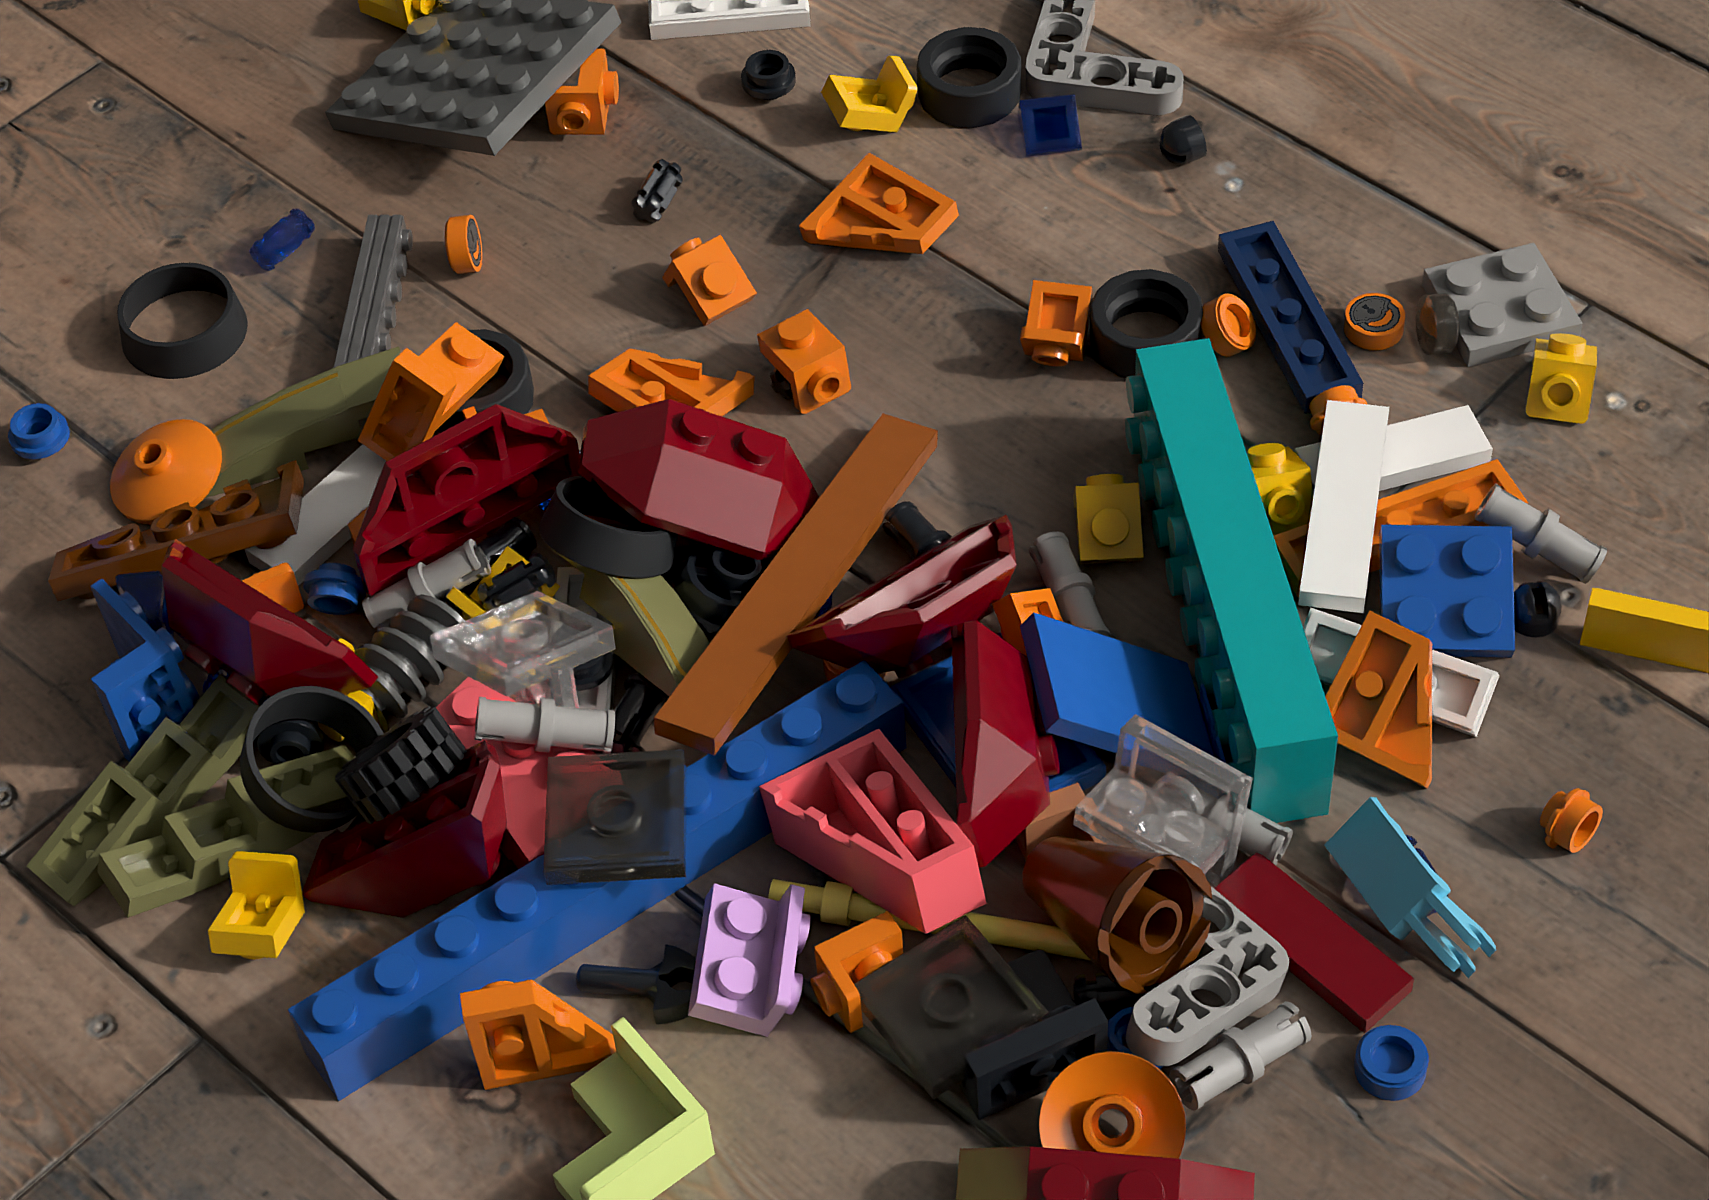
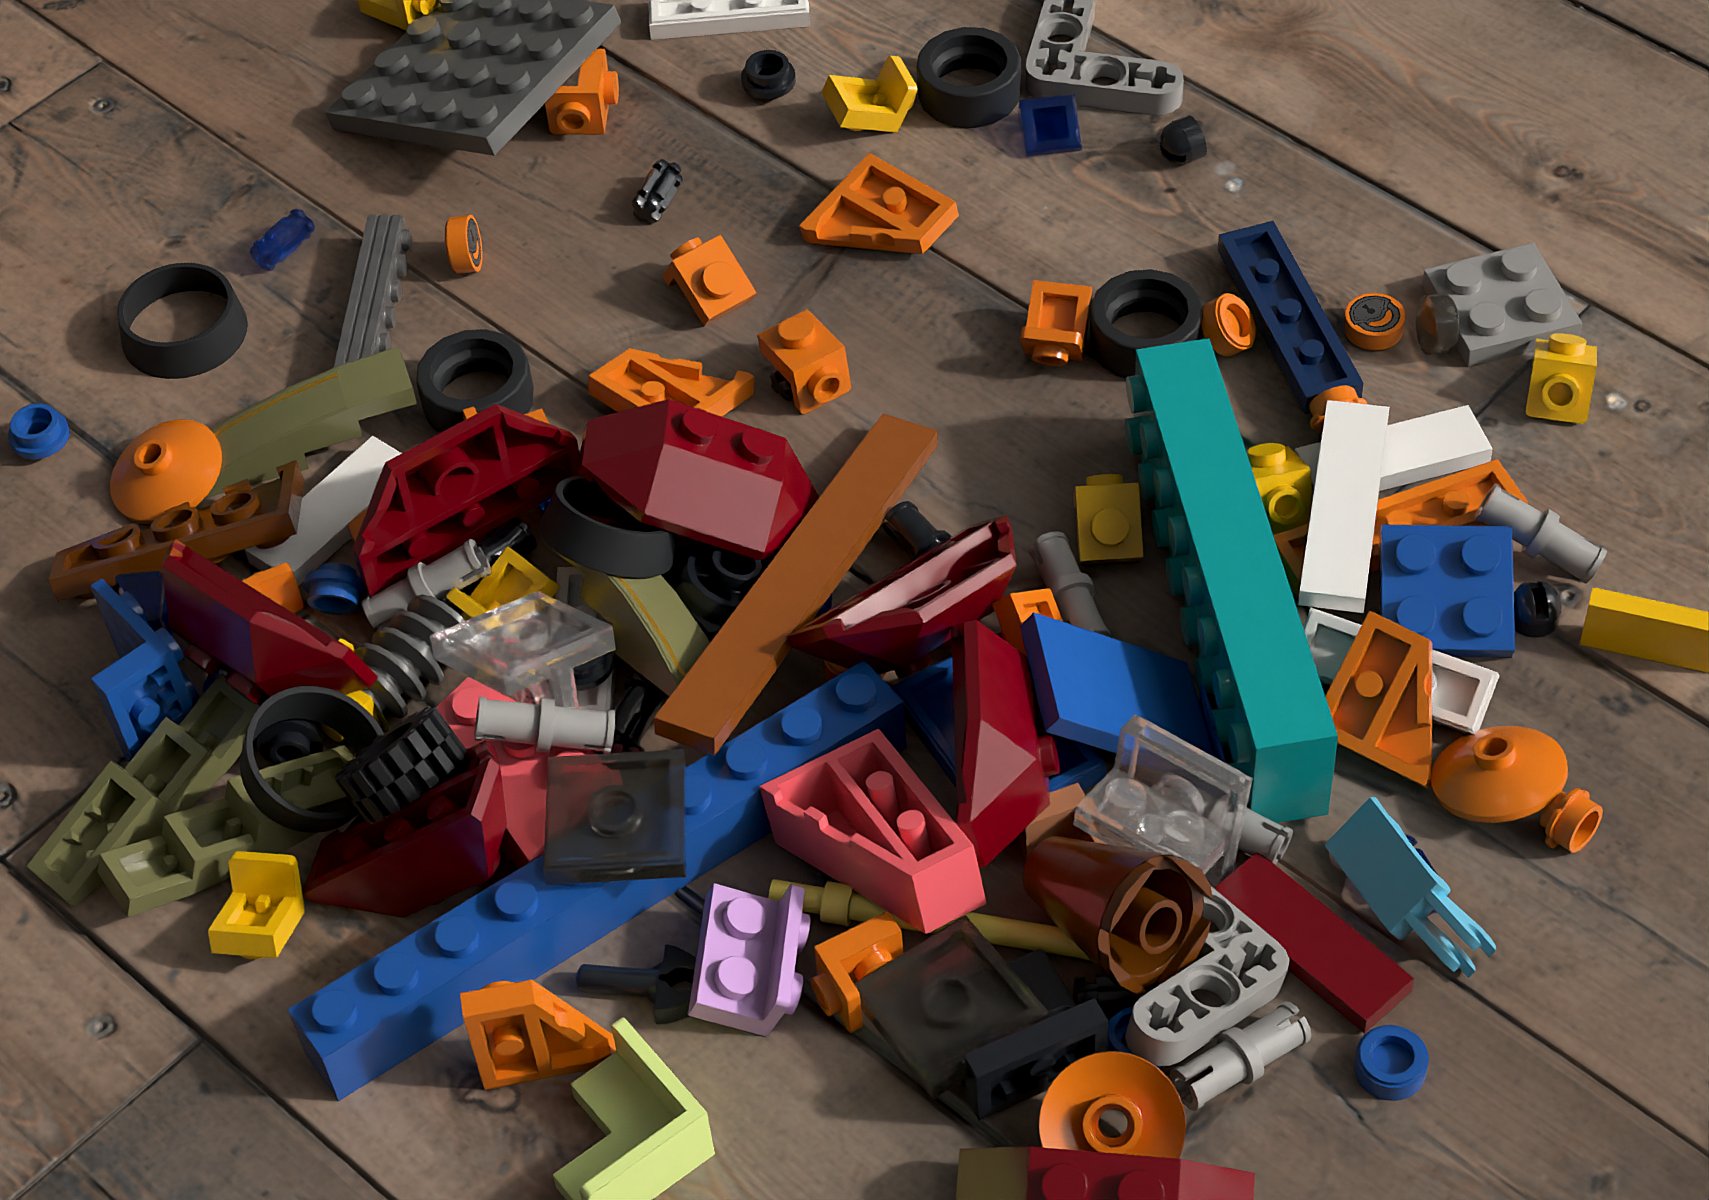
(427, 390): orange bracket -> none
(517, 582): black piece -> none
(1499, 774): none -> orange dish

